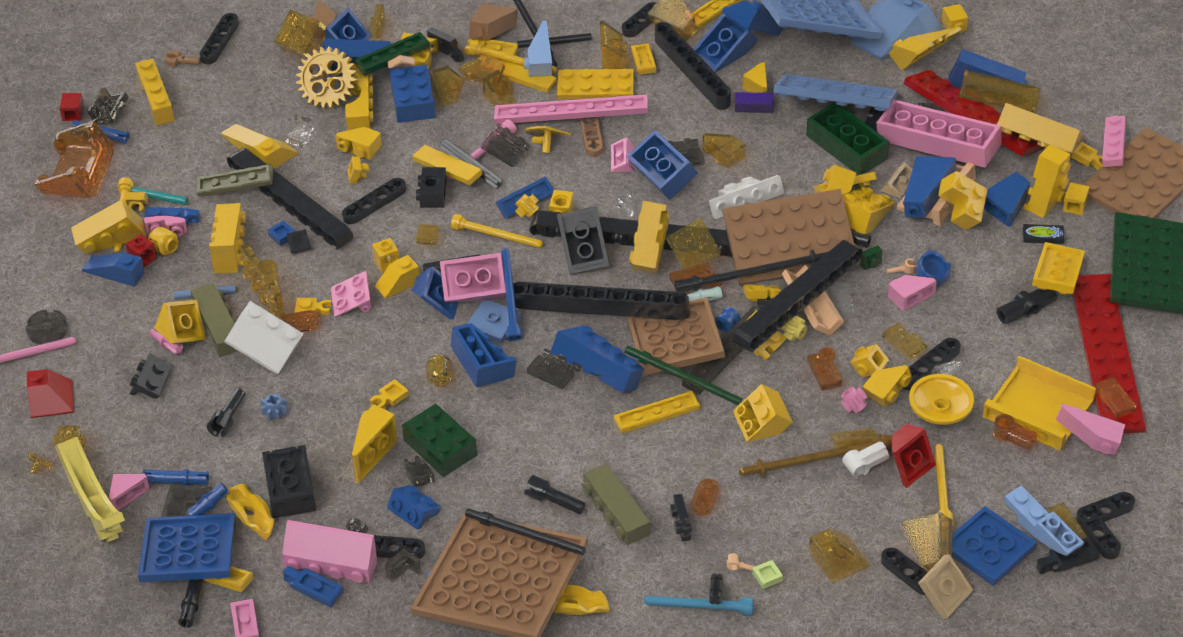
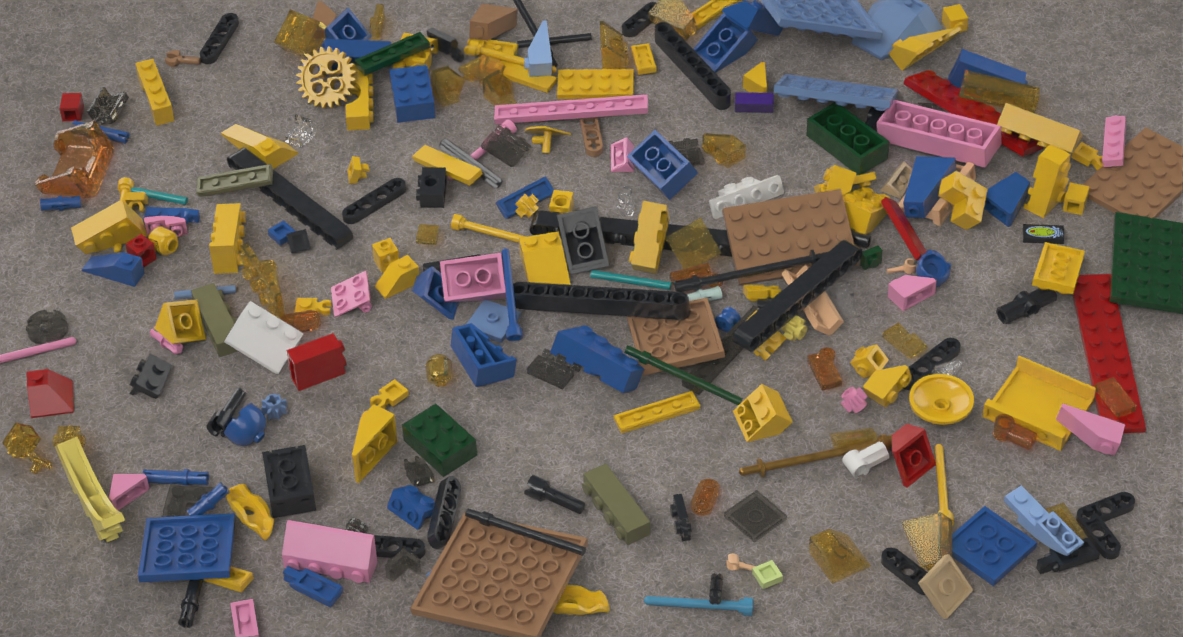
(21, 440): none -> clear yellow brick
(60, 203): none -> blue pin
(247, 427): none -> blue cylinder
(316, 361): none -> red brick
(359, 141): yellow slope -> none
(401, 62): light nougat tile -> none
(448, 490): none -> black beam
(544, 259): none -> yellow slope
(631, 280): none -> teal bar
(755, 516): none -> clear smoke tile
(904, 227): none -> red tile

